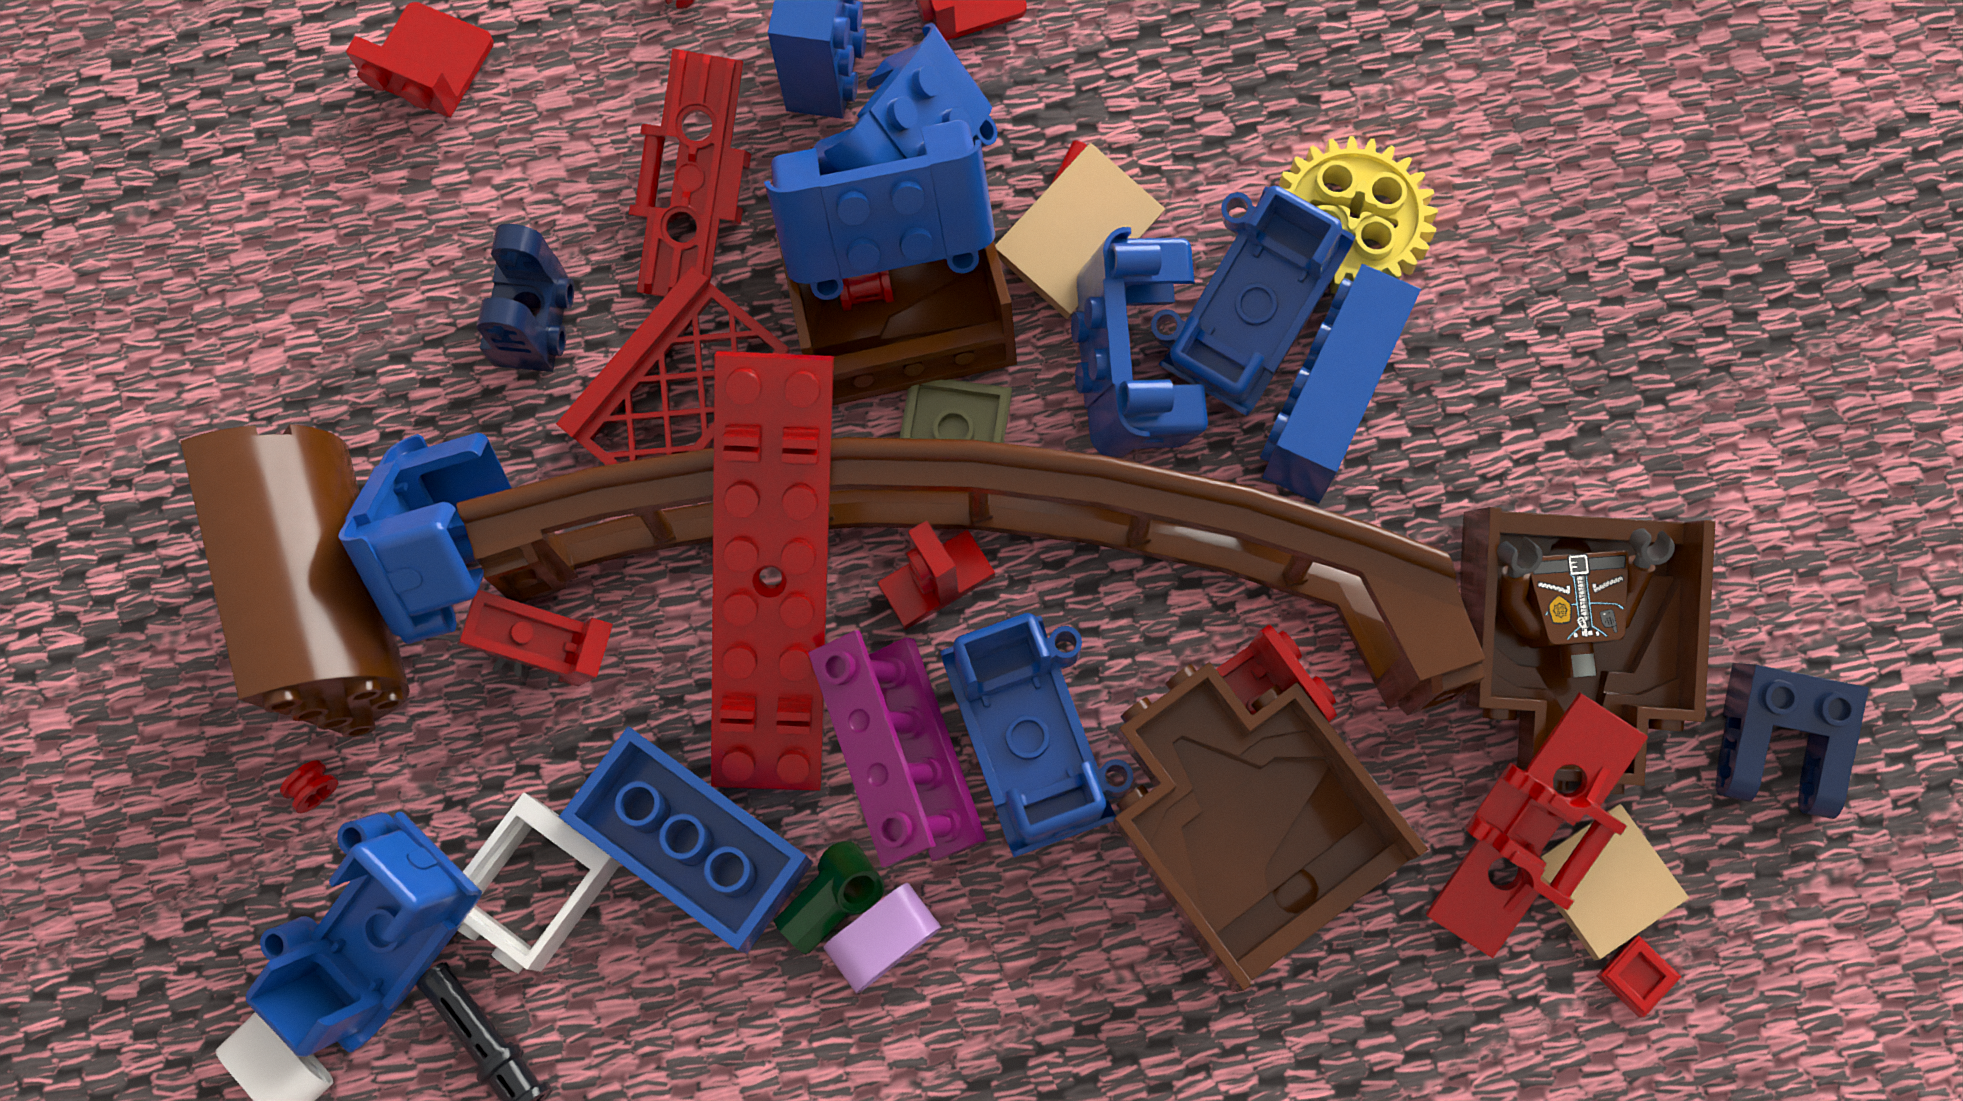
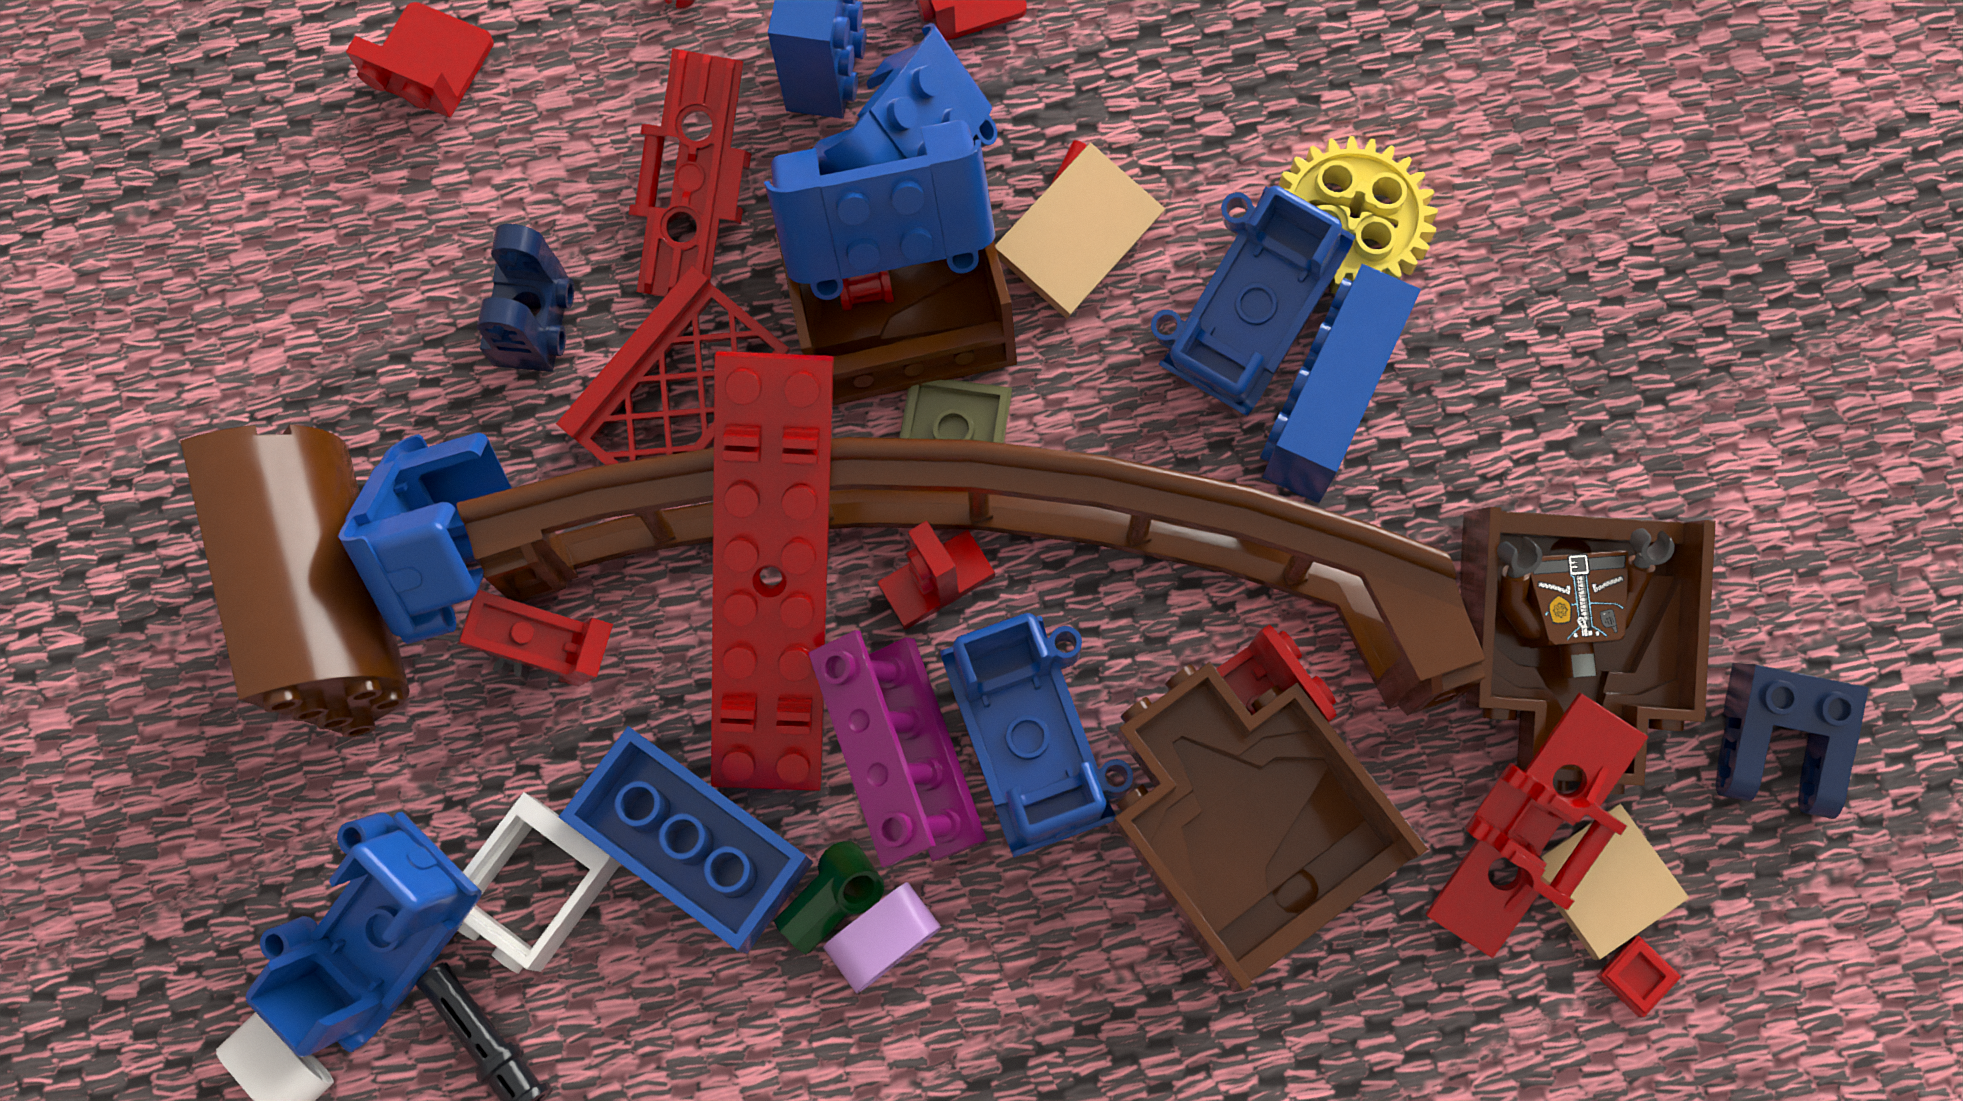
(308, 786): red bush -> none
(1122, 410): blue container -> none

